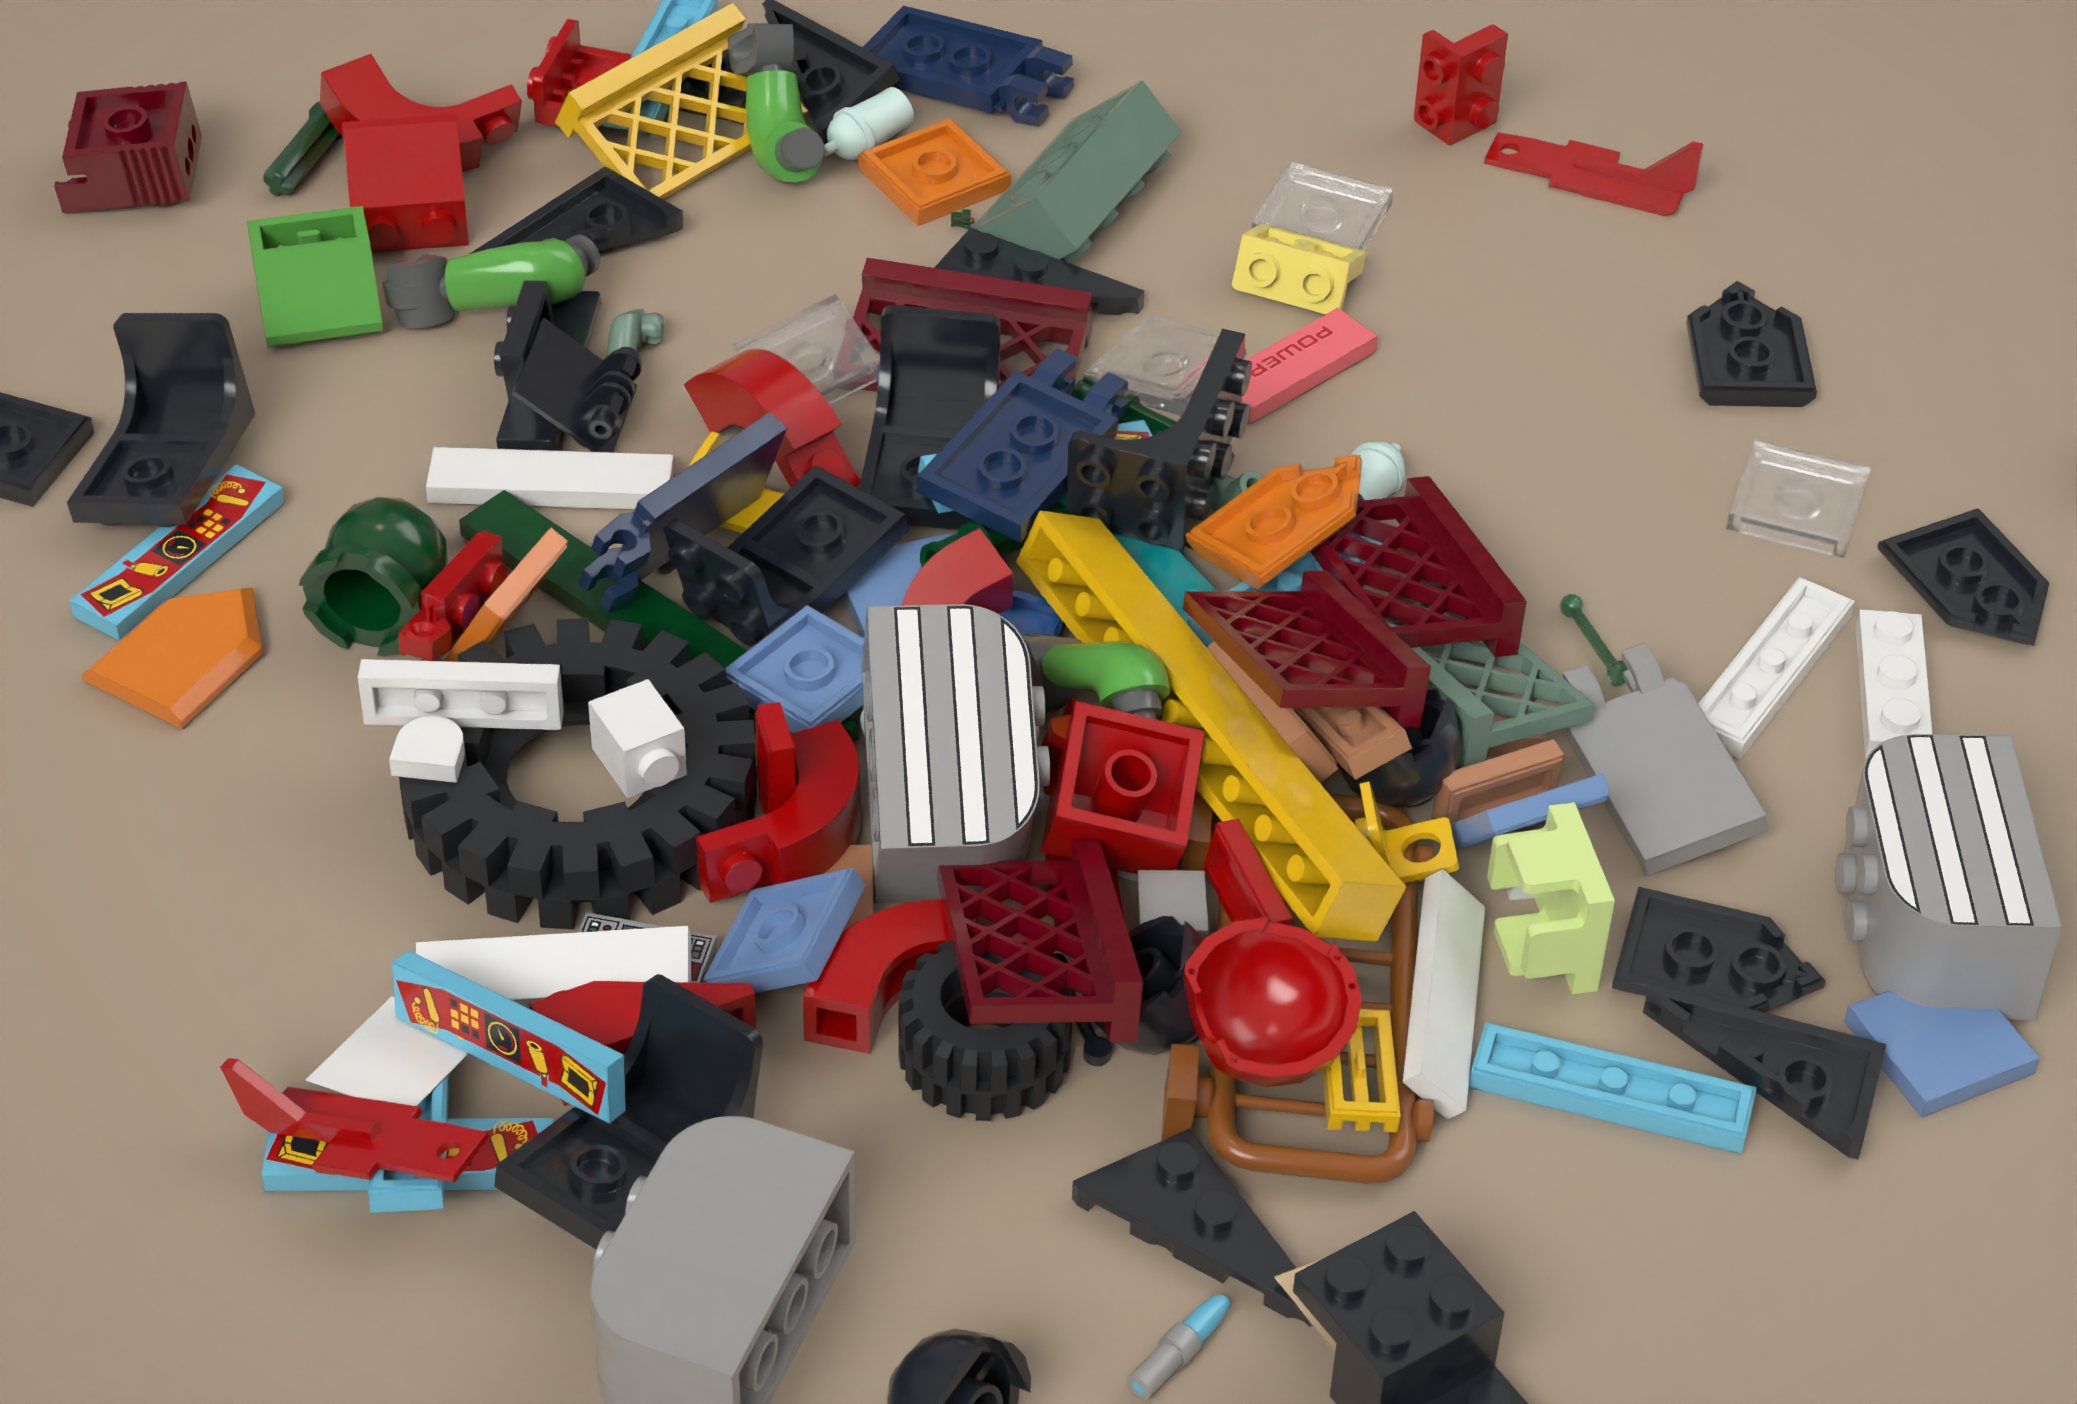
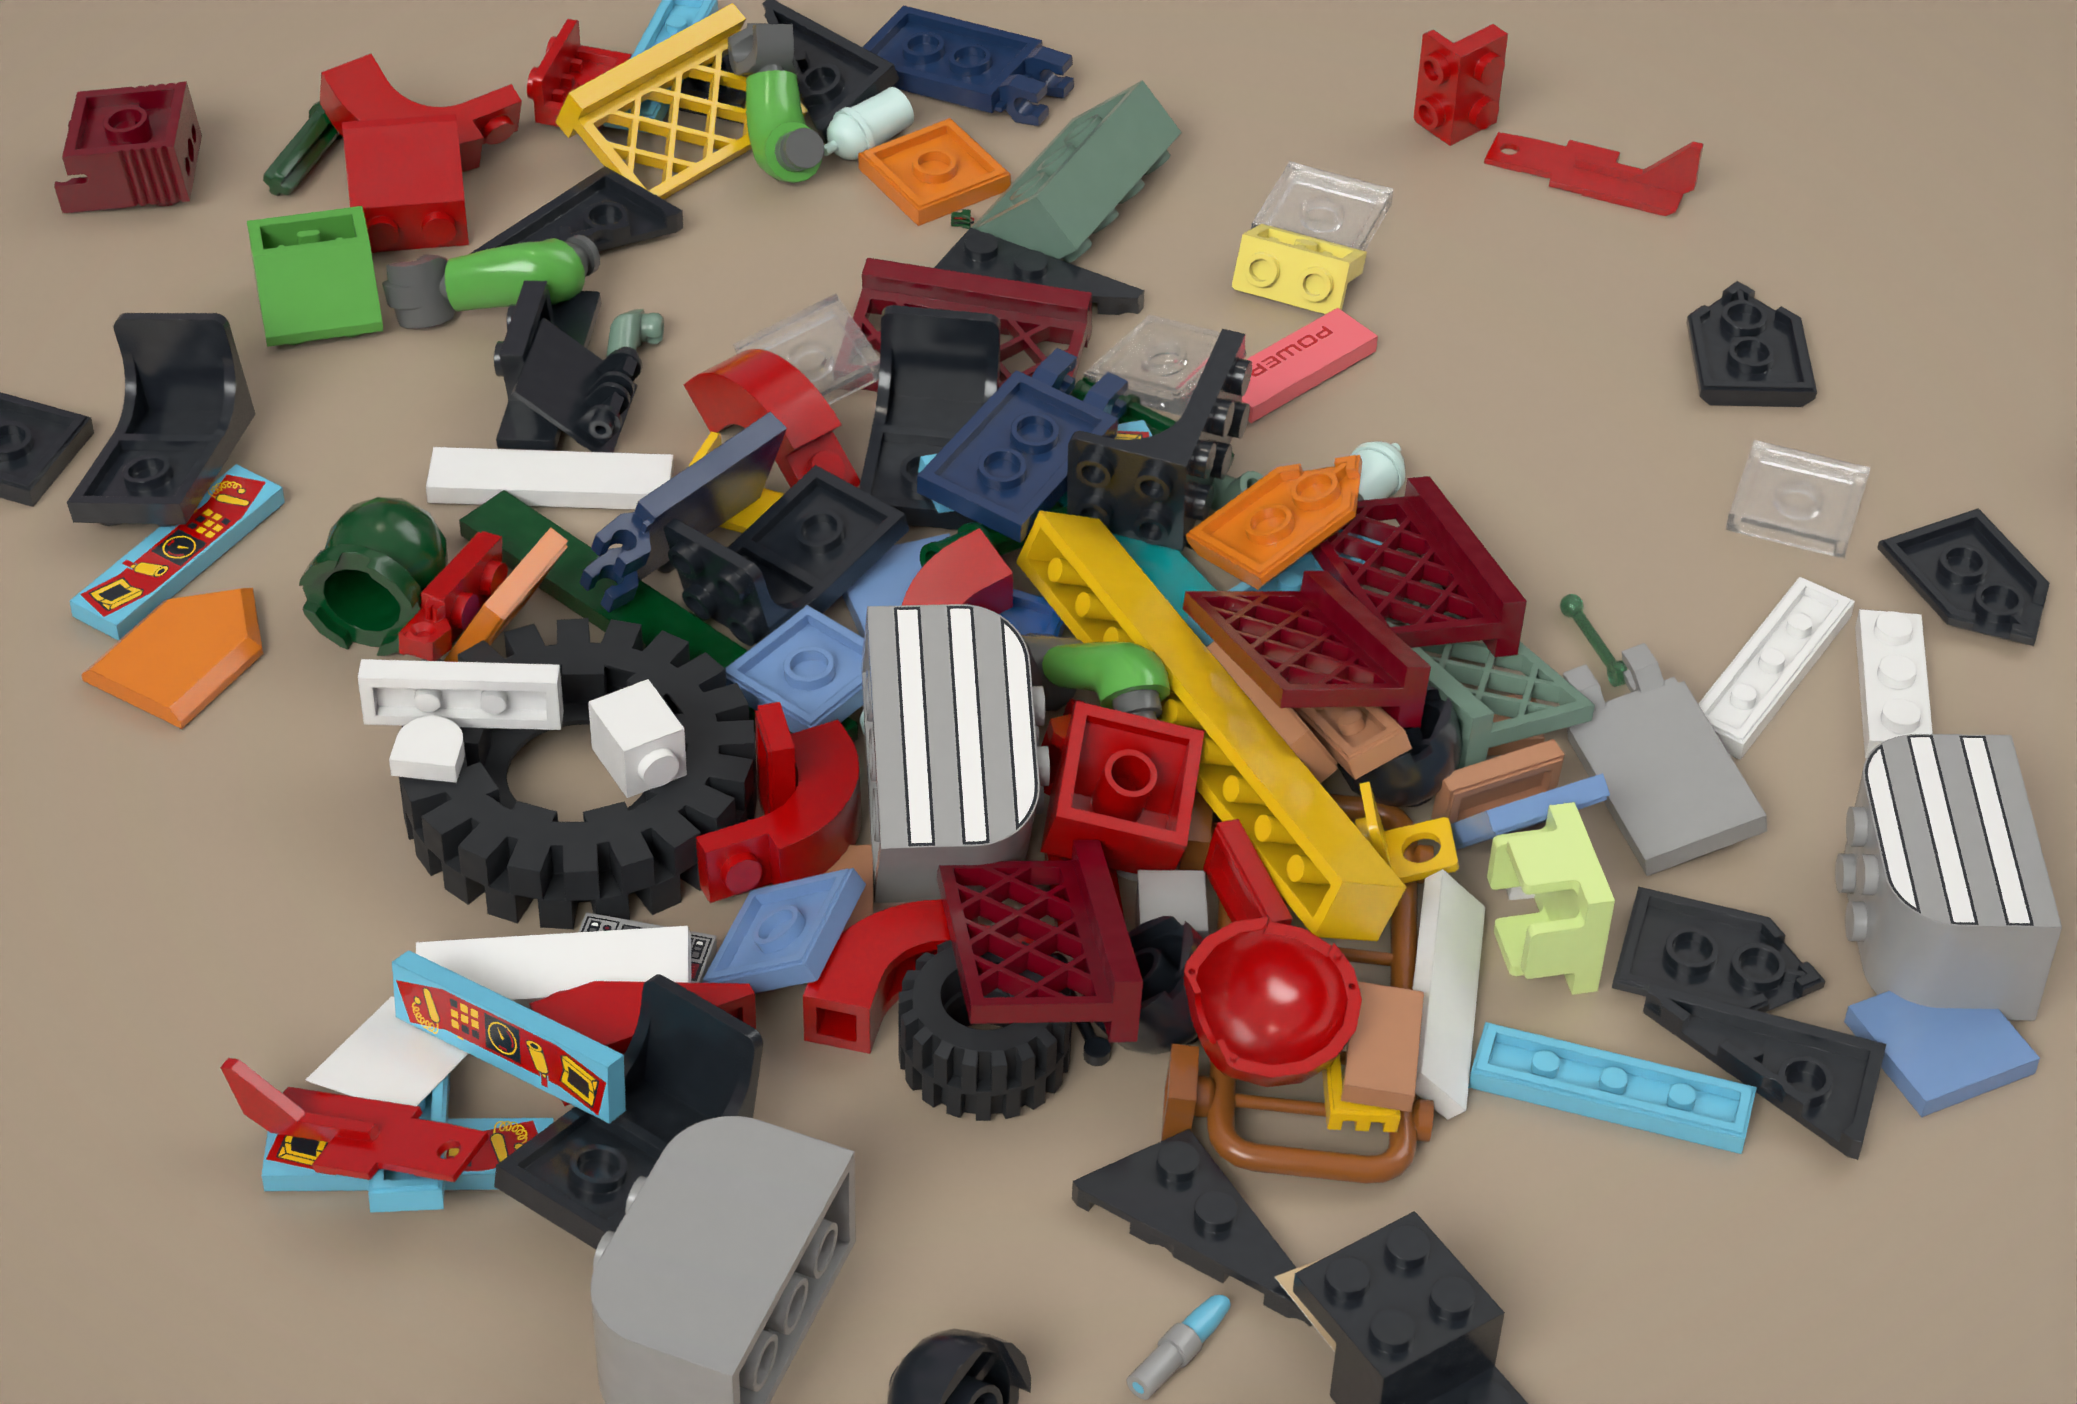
(1384, 1048): none -> nougat tile

